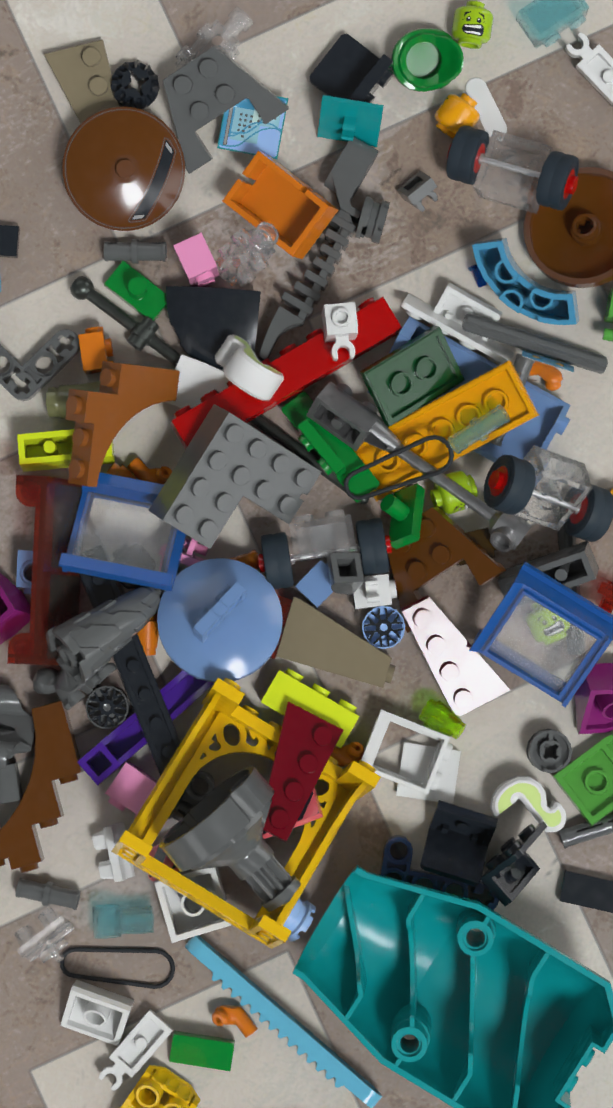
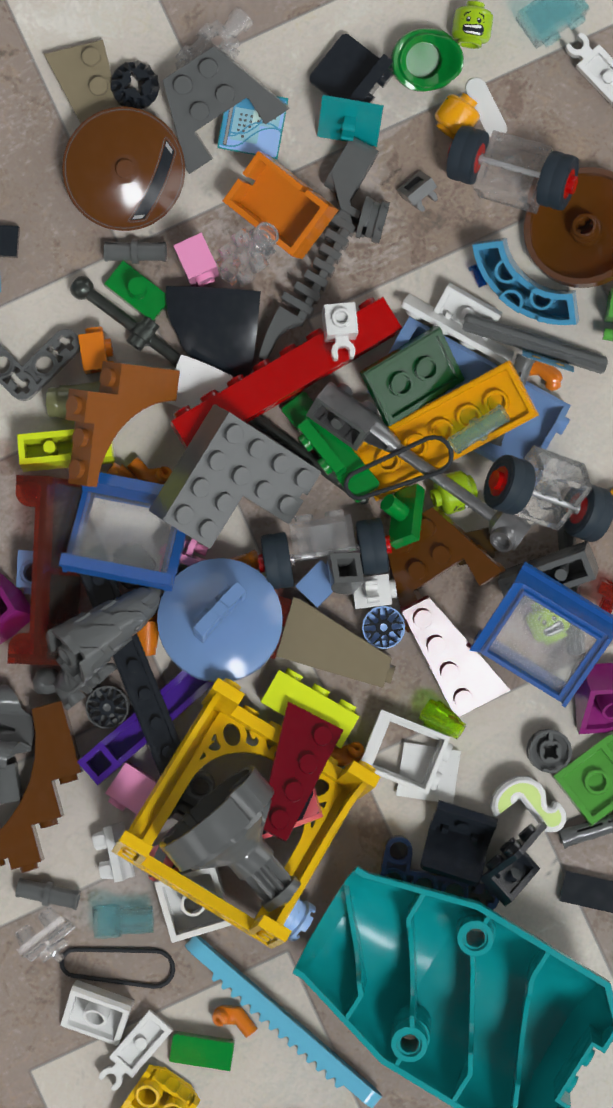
(246, 370): white animal -> none

